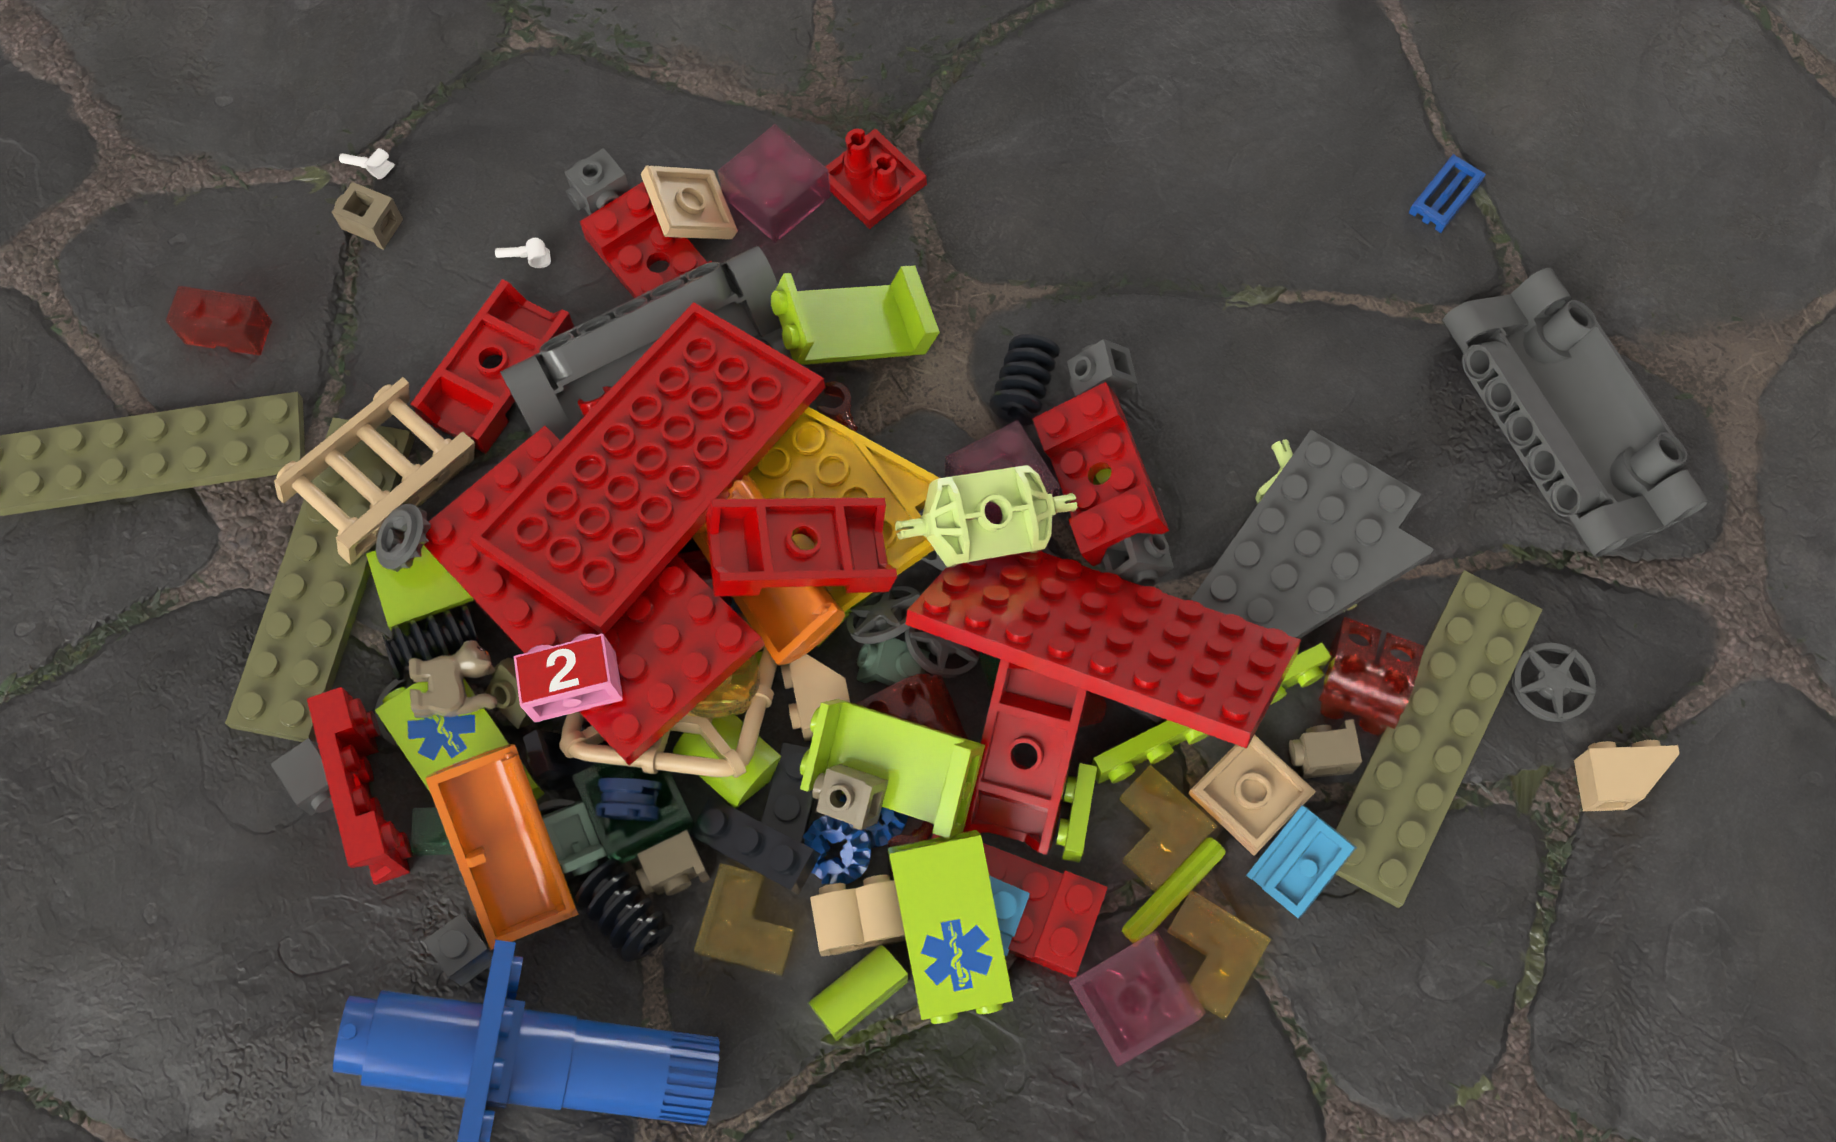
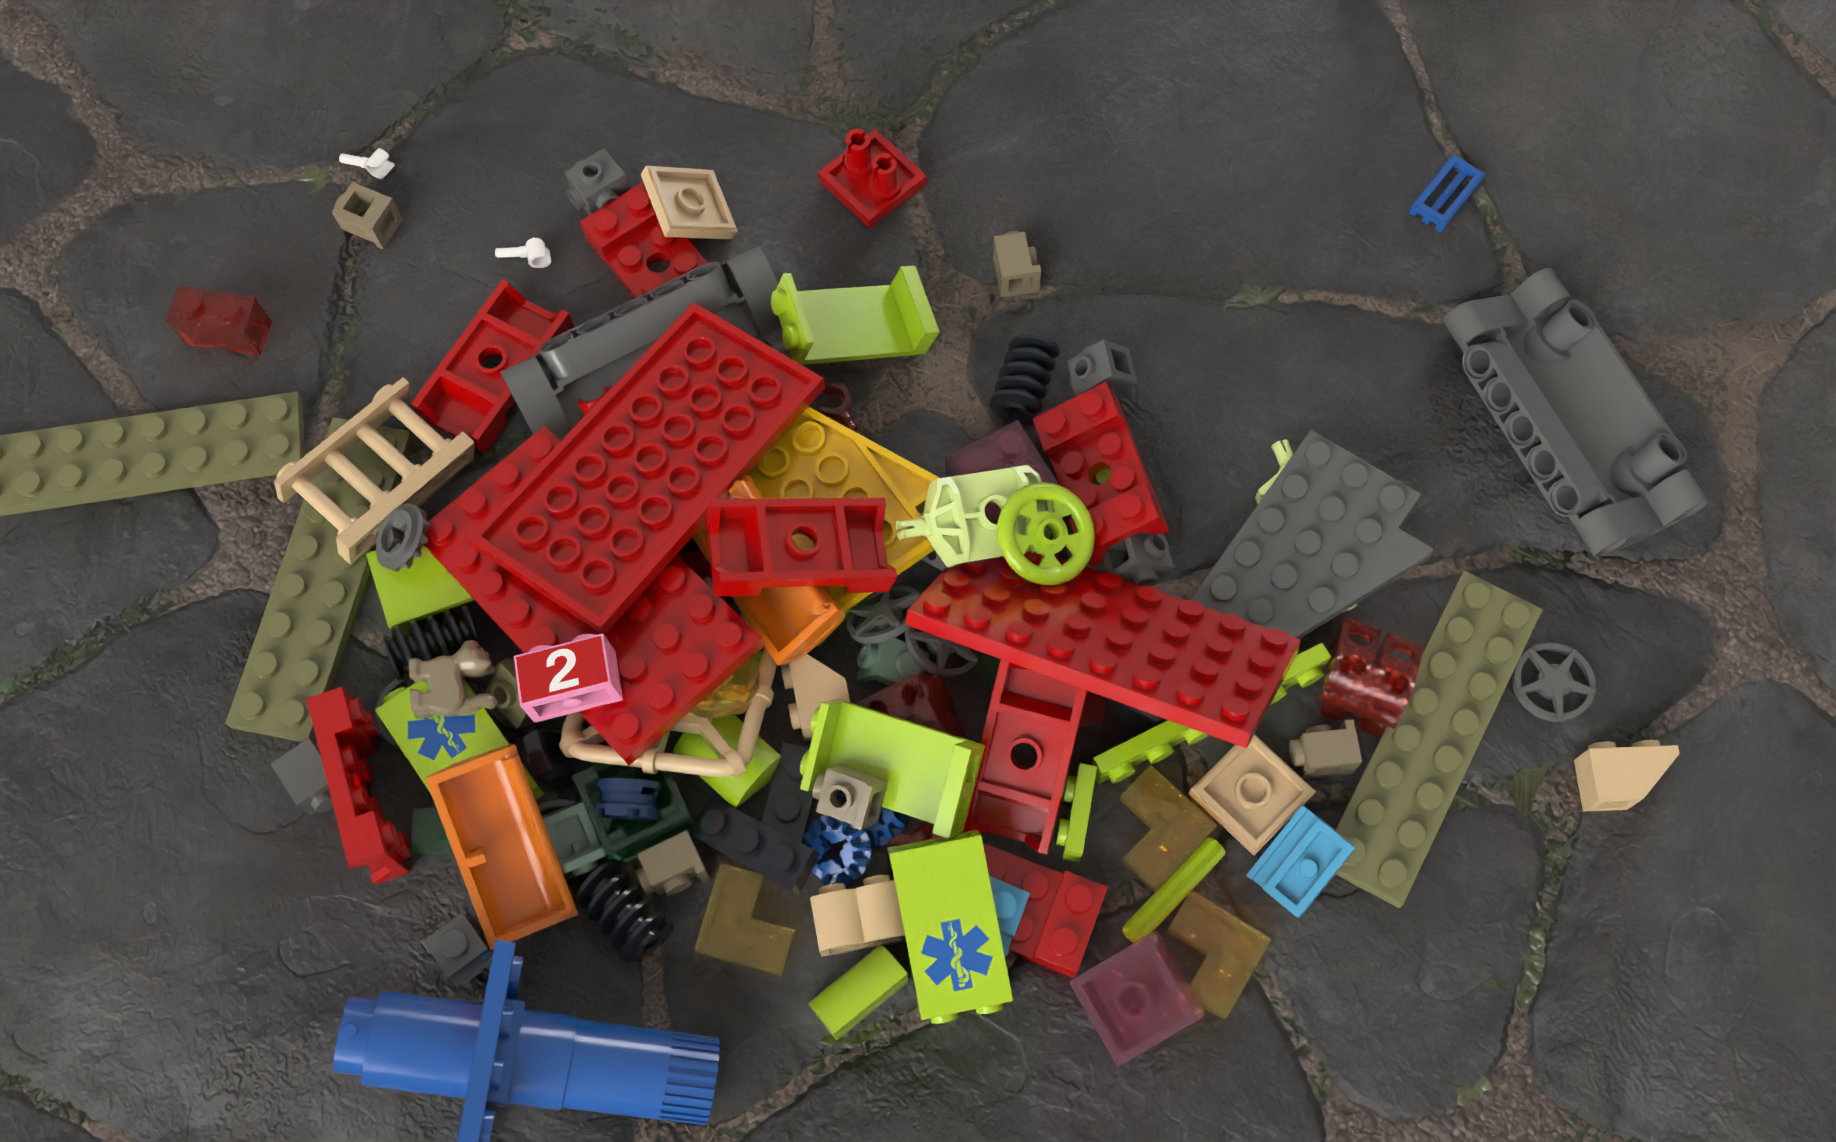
(774, 183): clear pink brick -> none
(1014, 545): none -> lime plate
(1015, 264): none -> dark tan brick

